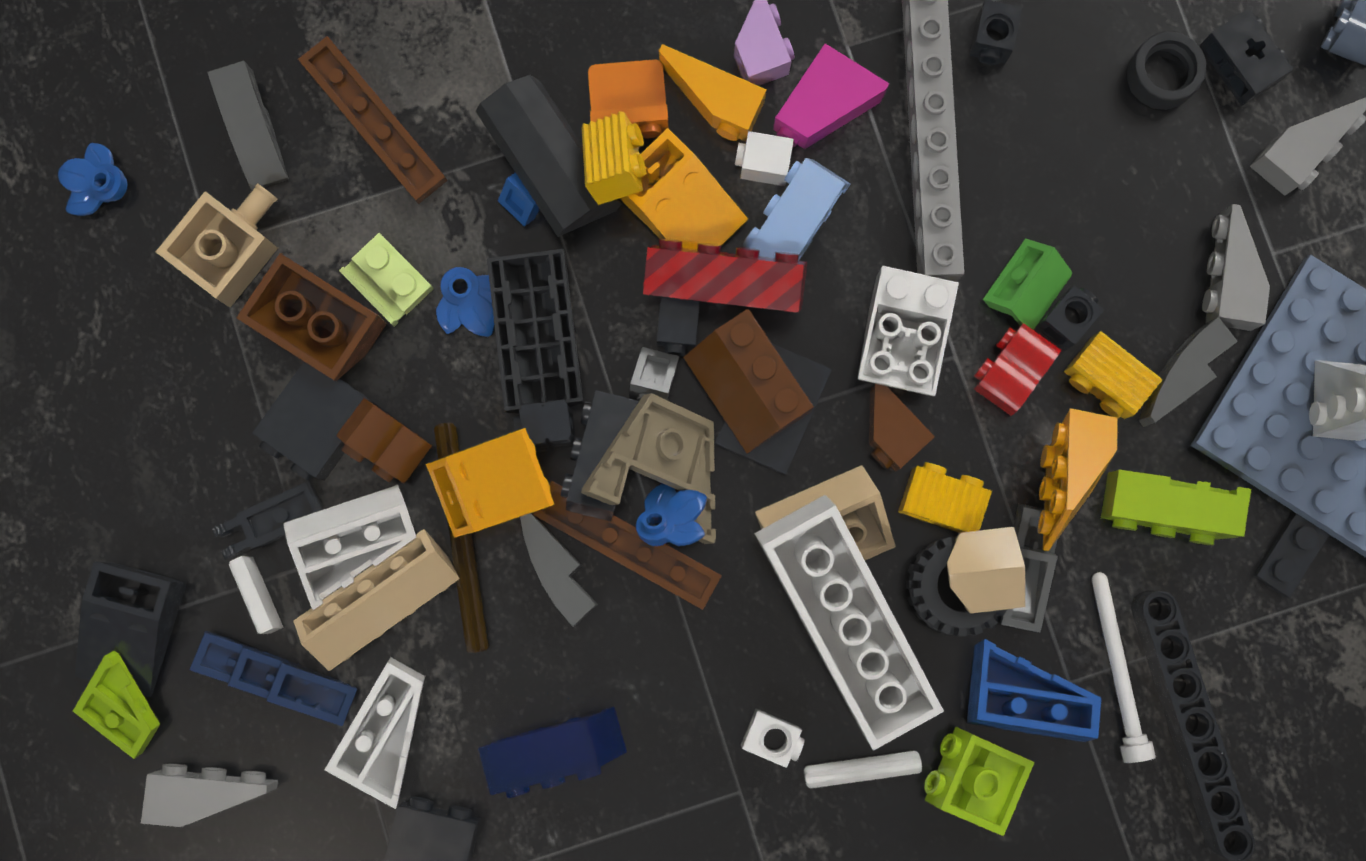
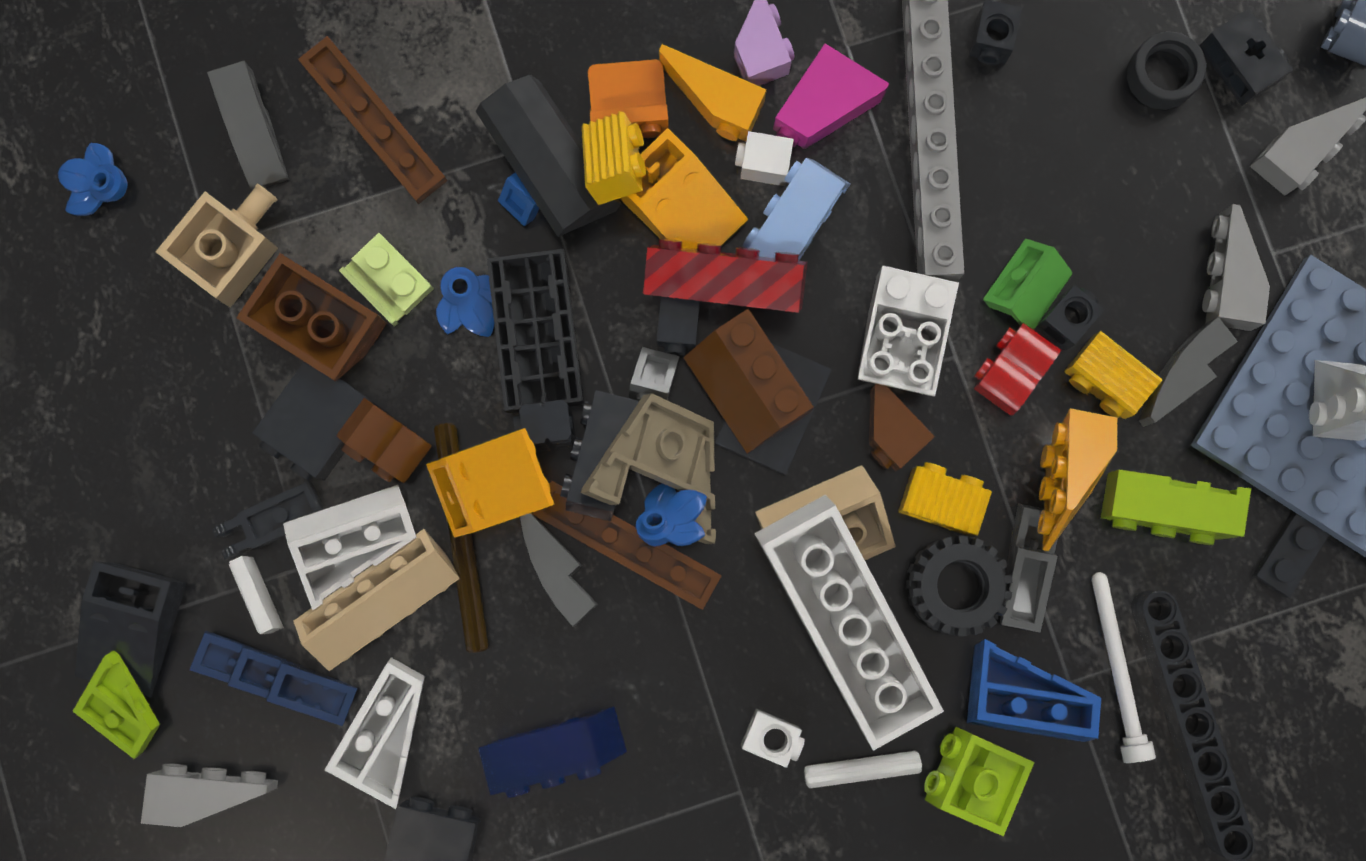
(987, 570): tan slope -> none

